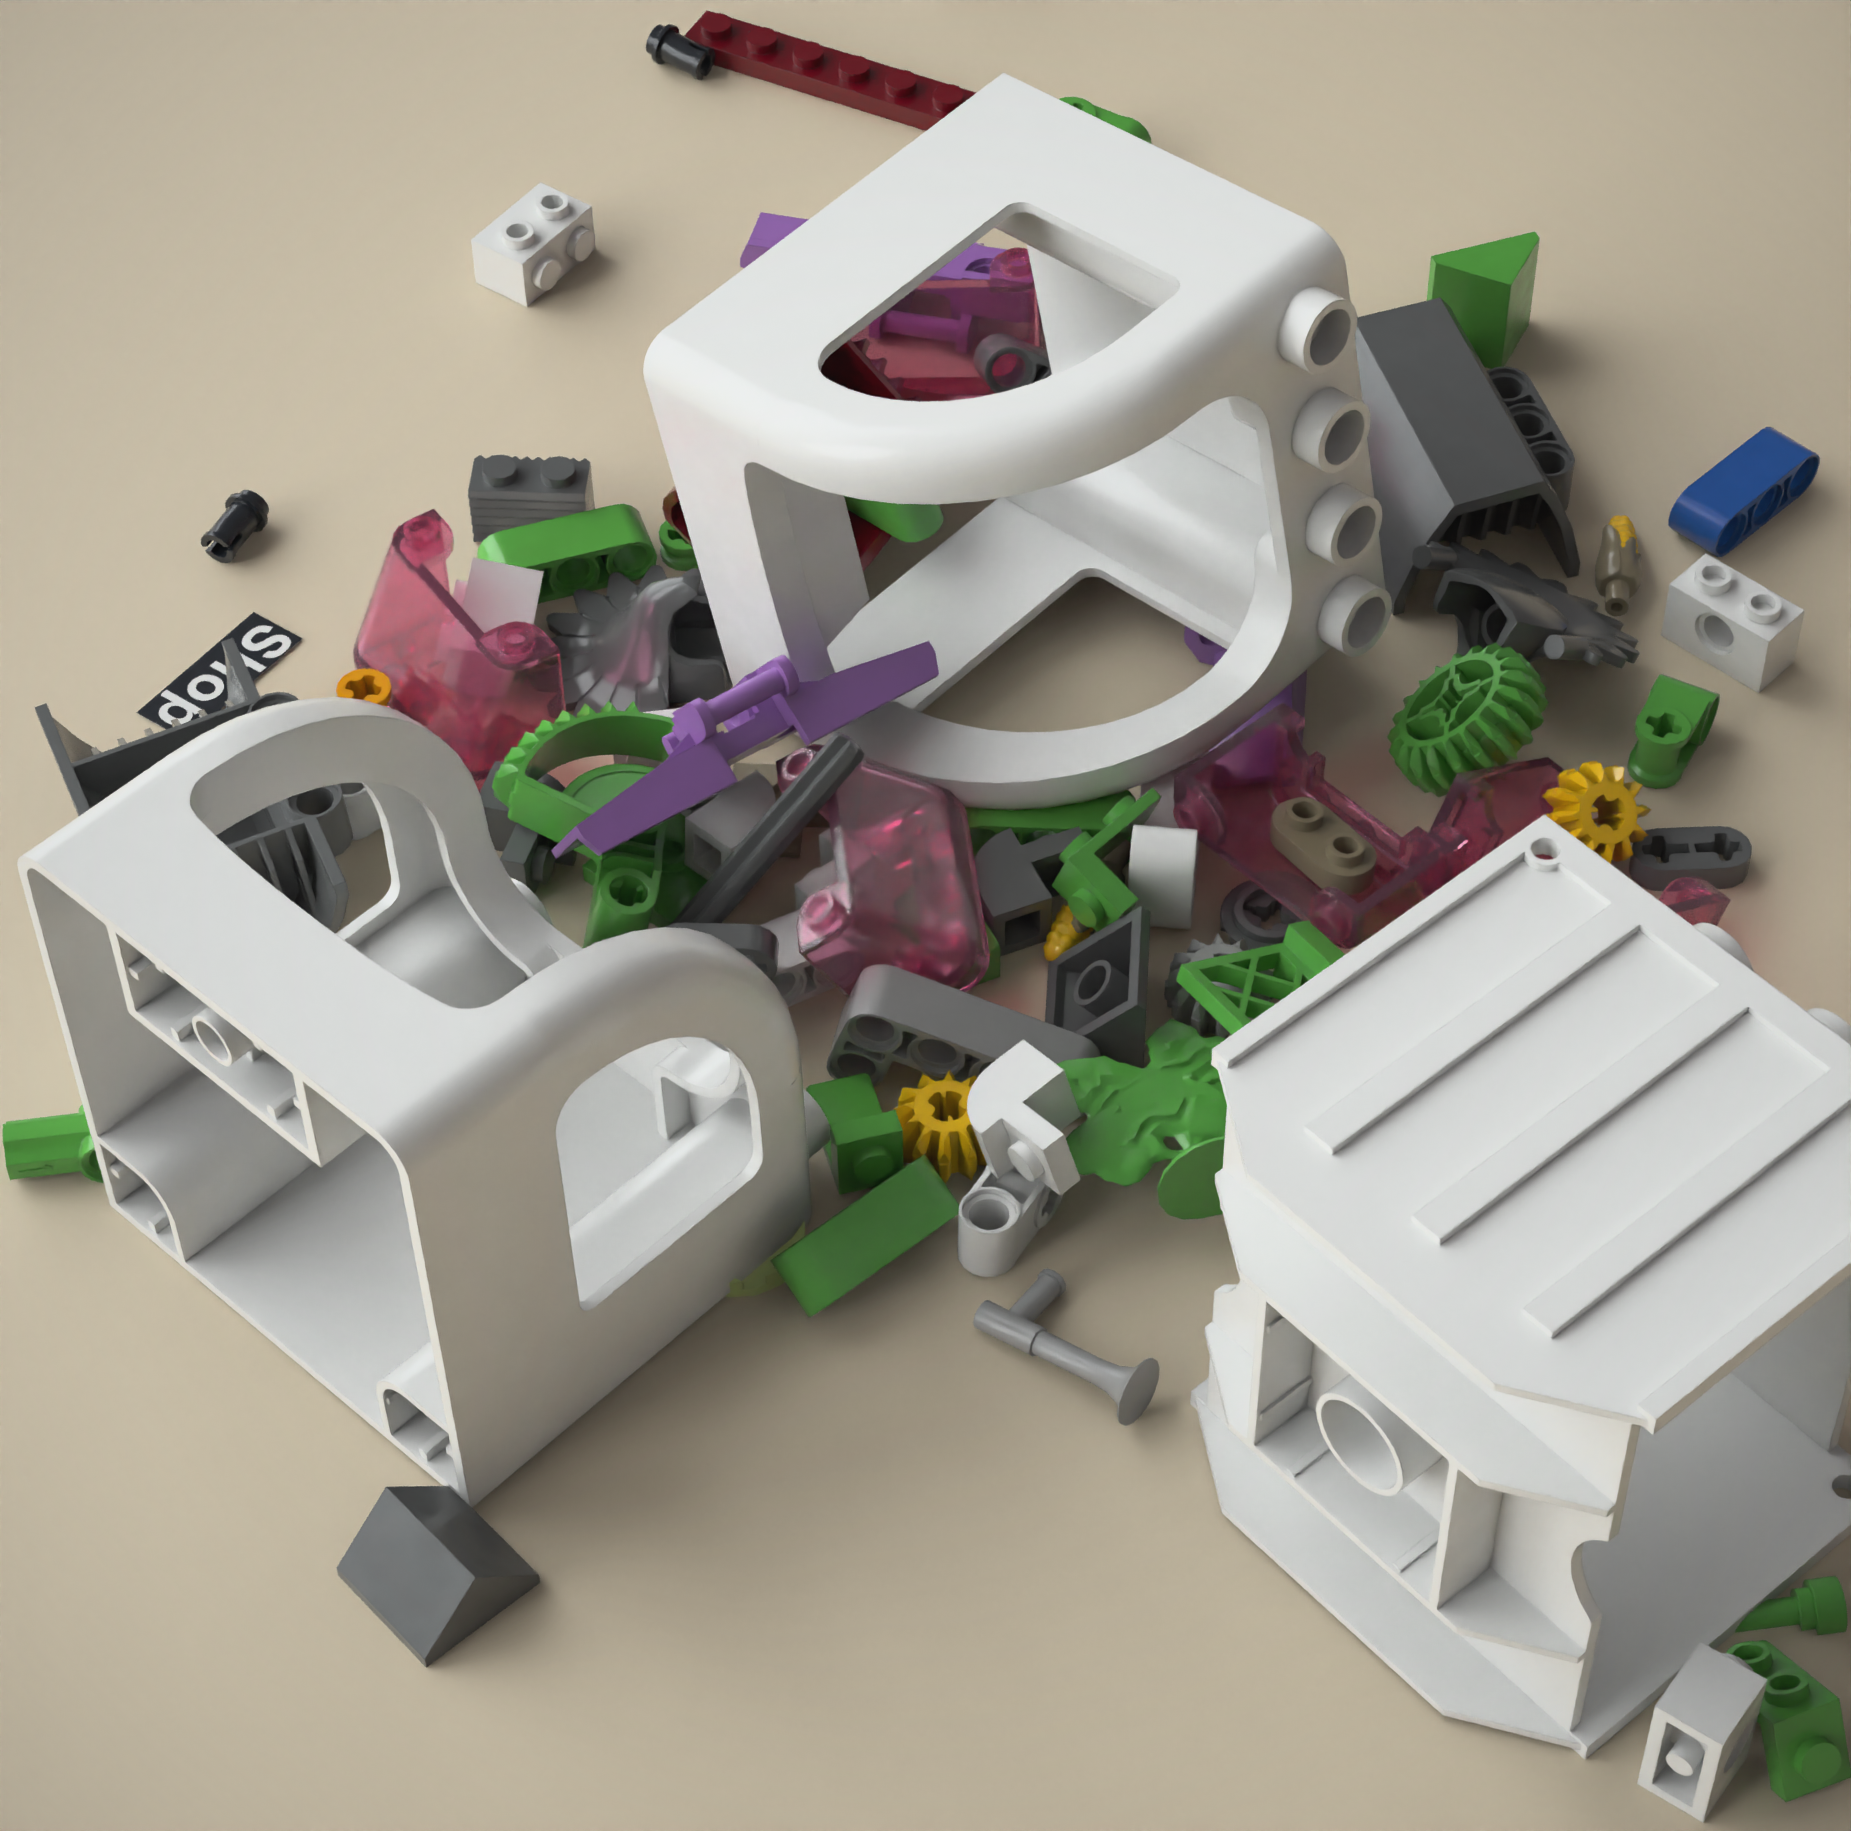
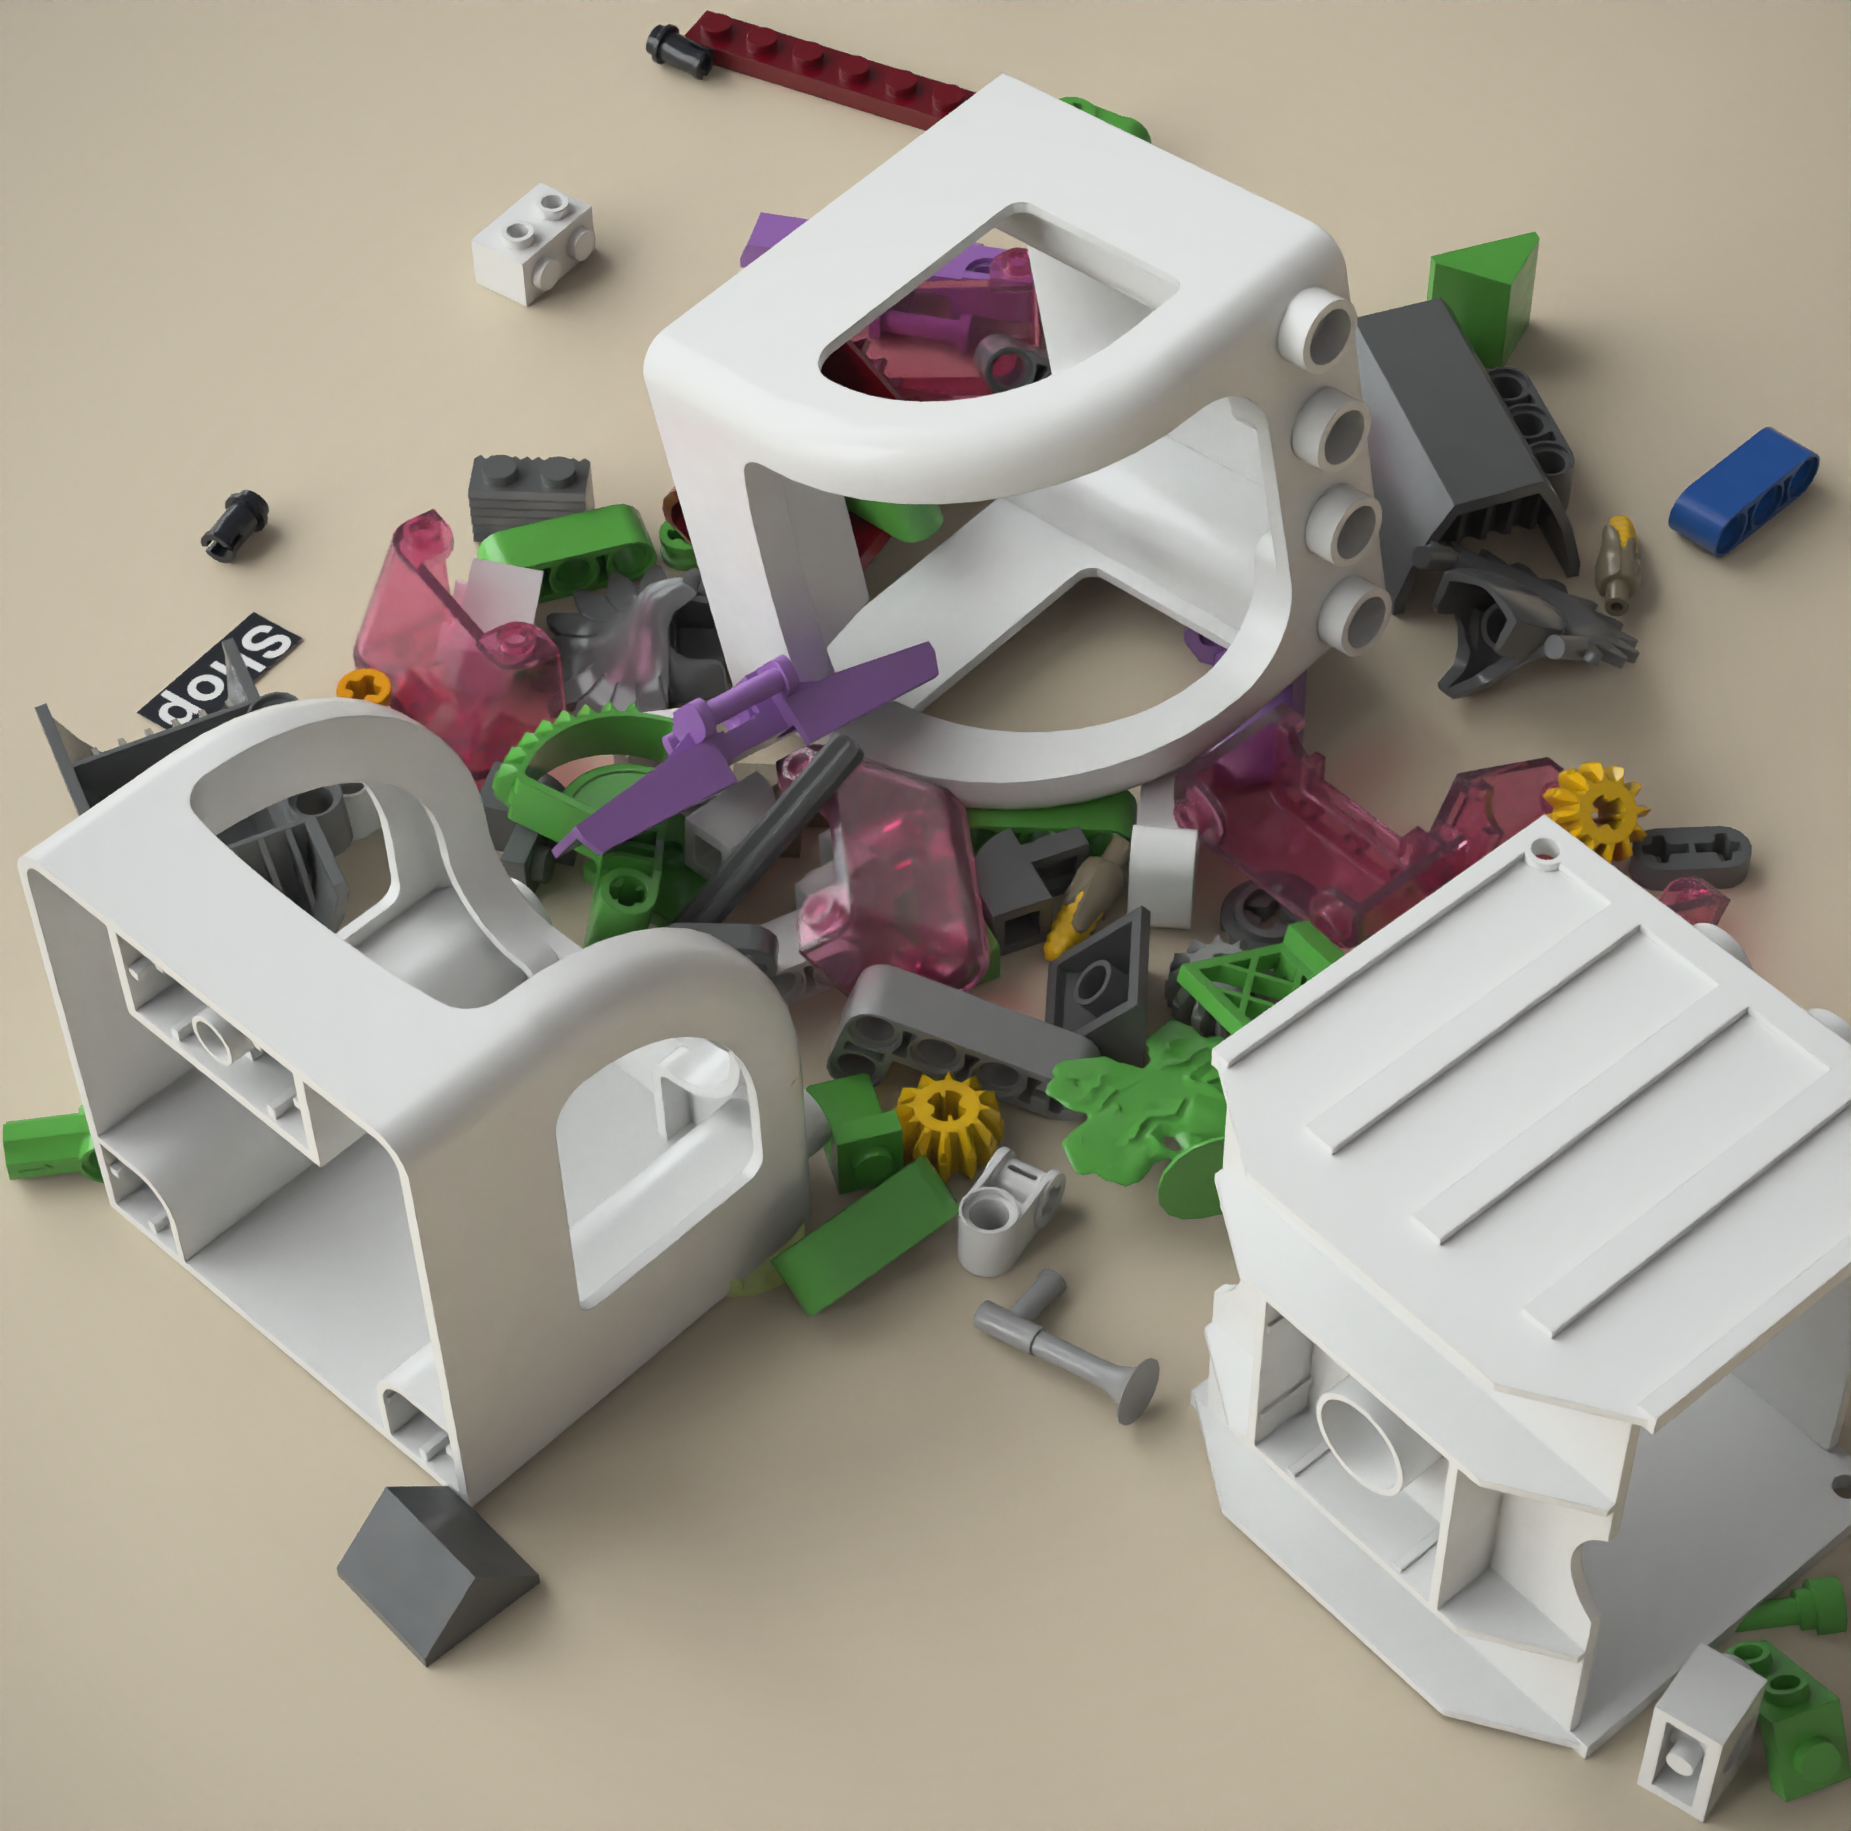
(1020, 1114): white brick -> none
(1085, 881): bright green bracket -> none
(1322, 845): dark tan plate -> none
(1467, 717): bright green gear -> none
(1670, 731): bright green piece -> none
(1732, 622): white brick -> none

